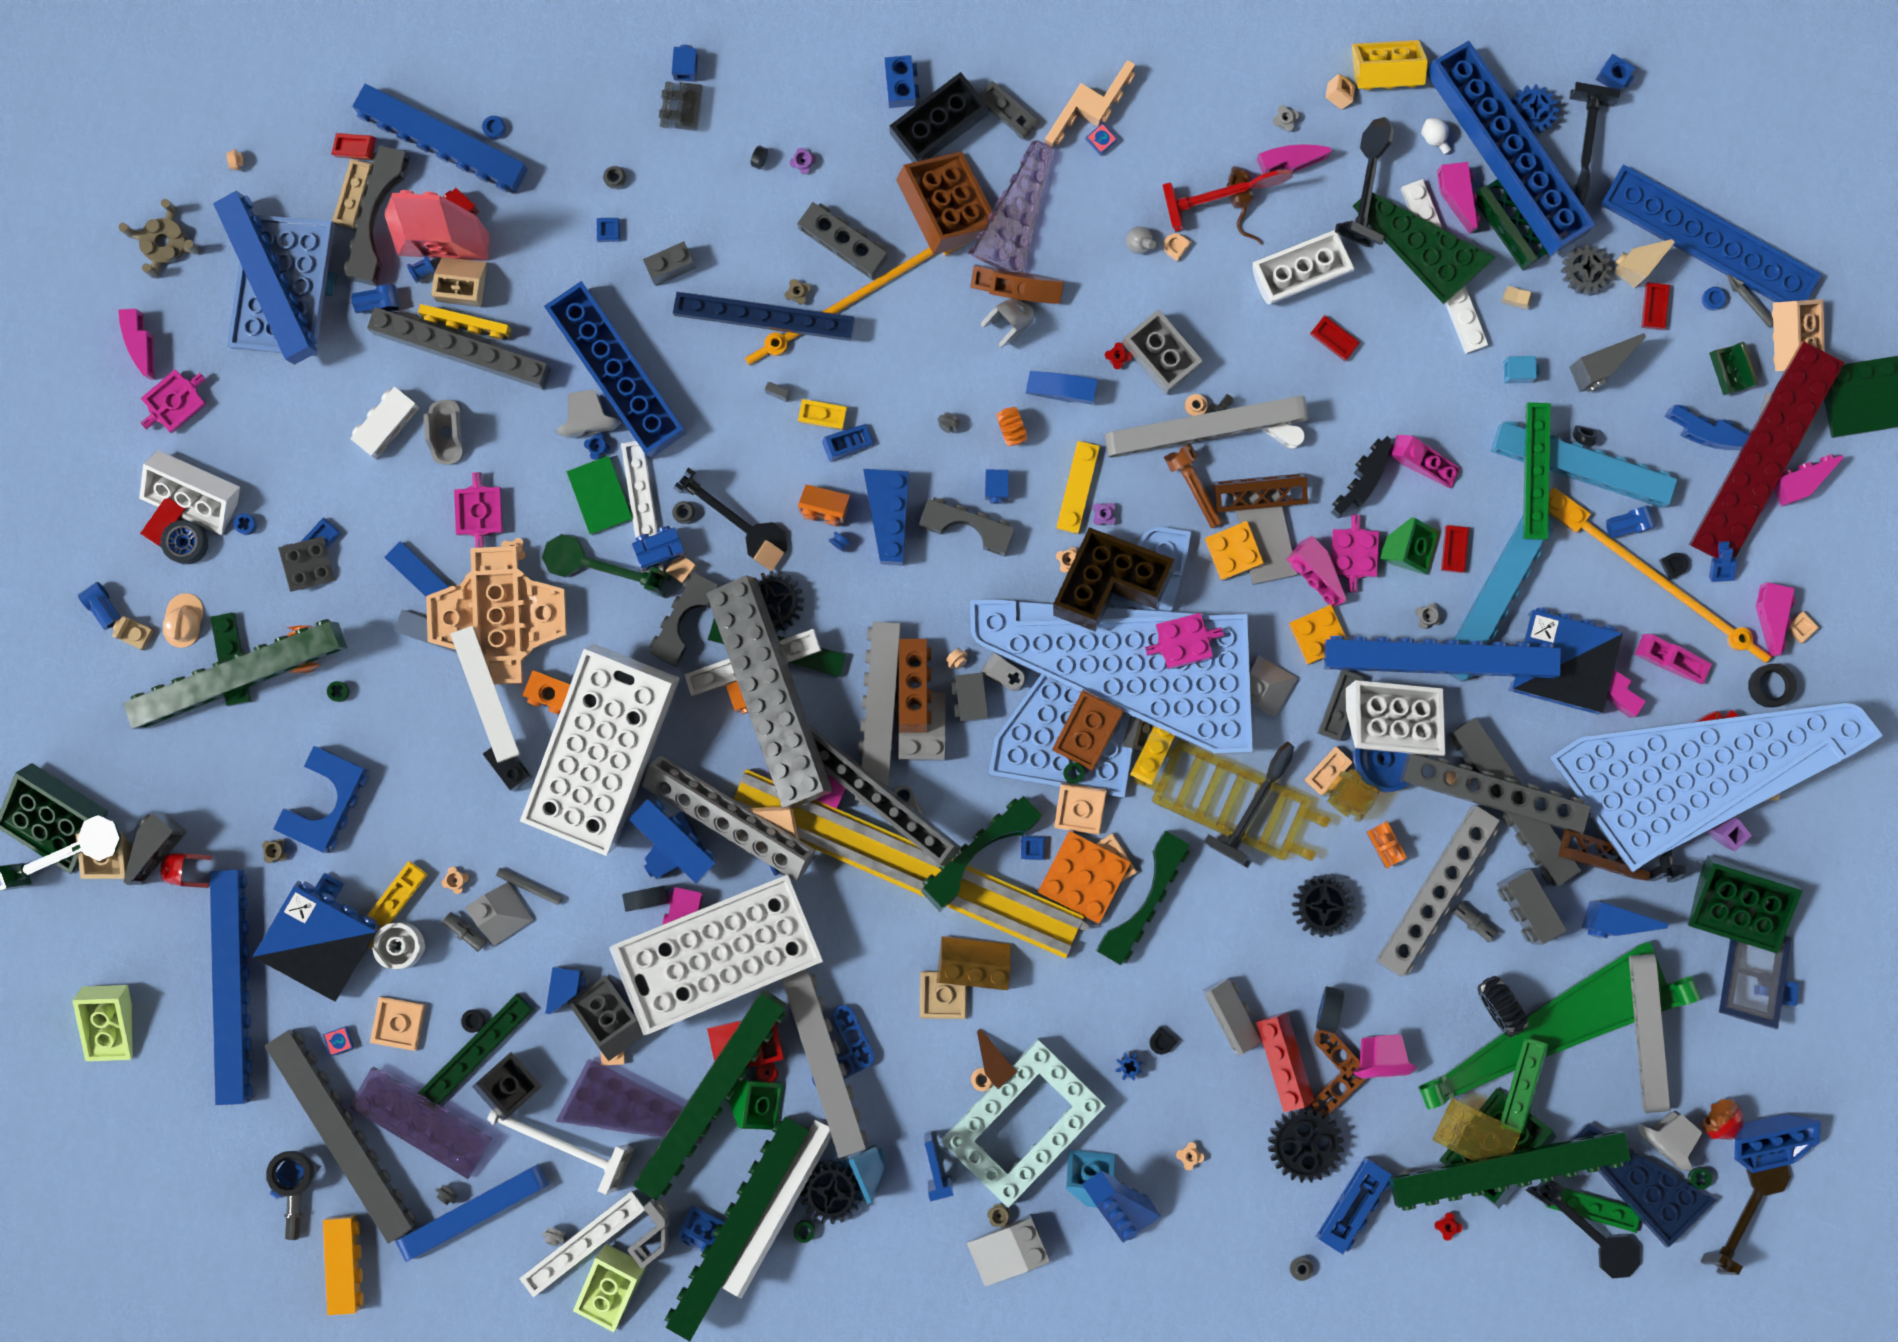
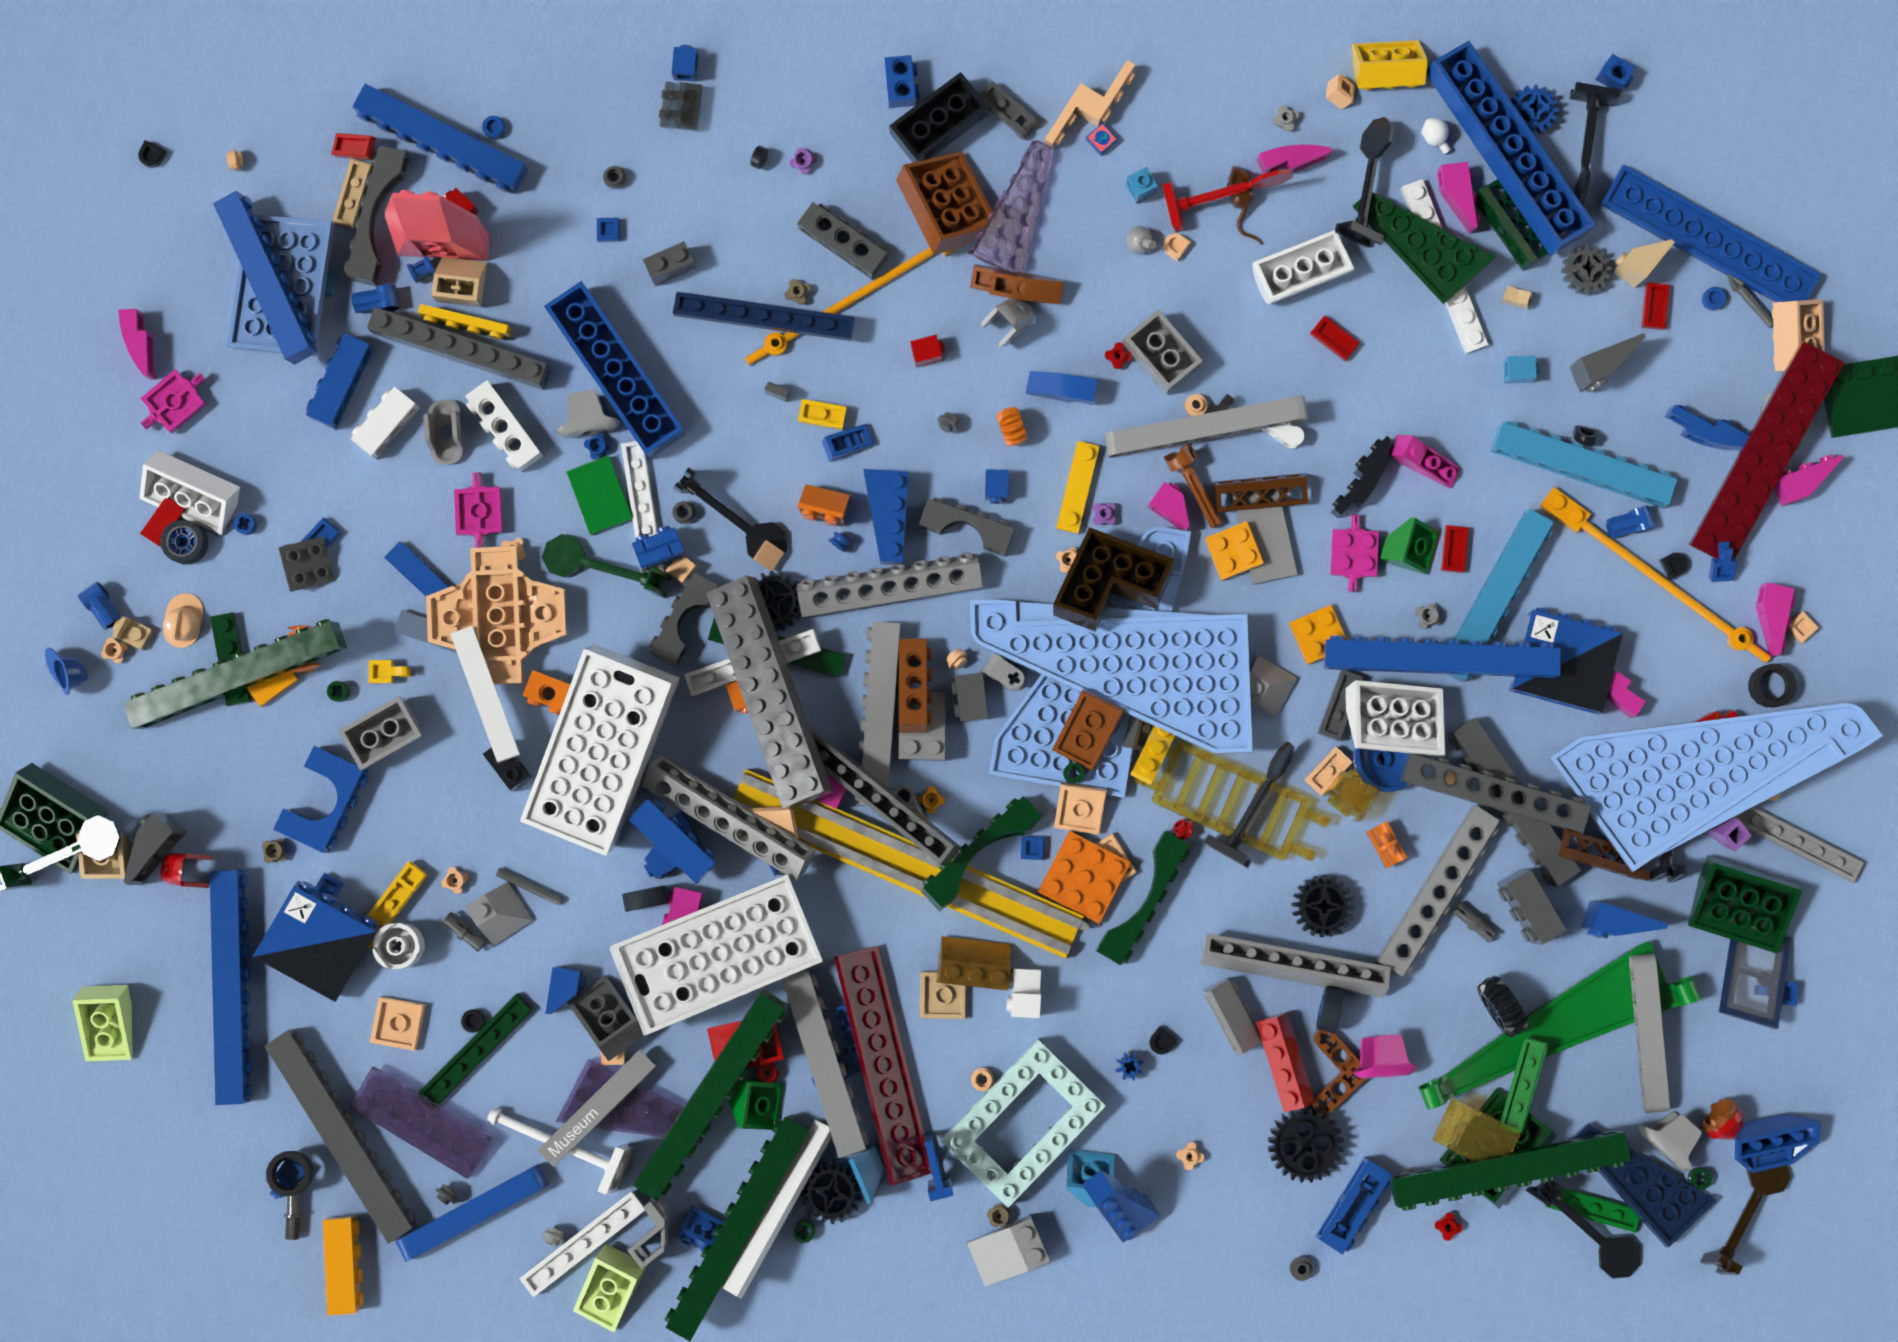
(65, 670): none -> blue piece
(108, 648): none -> light nougat plate
(150, 235): dark tan plate -> none
(151, 155): none -> black tile
(271, 688): none -> light orange tile
(338, 1041): tile -> none
(339, 381): none -> blue brick
(381, 732): none -> light grey slope
(384, 672): none -> yellow plate
(487, 395): none -> white brick
(507, 1086): black brick -> none
(596, 1108): none -> light grey tile
(880, 593): none -> light grey brick
(883, 1064): none -> plate
(927, 350): none -> red brick
(931, 806): none -> light orange plate
(994, 1063): reddish brown sticker -> none
(1025, 993): none -> white brick
(1141, 185): none -> dark azure brick
(1170, 505): none -> dark pink slope
(1183, 829): none -> red plate
(1184, 641): dark pink plate -> none
(1295, 965): none -> light grey brick
(1316, 567): dark pink slope -> none
(1536, 471): green plate -> none
(1673, 658): dark pink slope -> none
(1733, 368): dark green bracket -> none
(1801, 844): none -> light grey tile

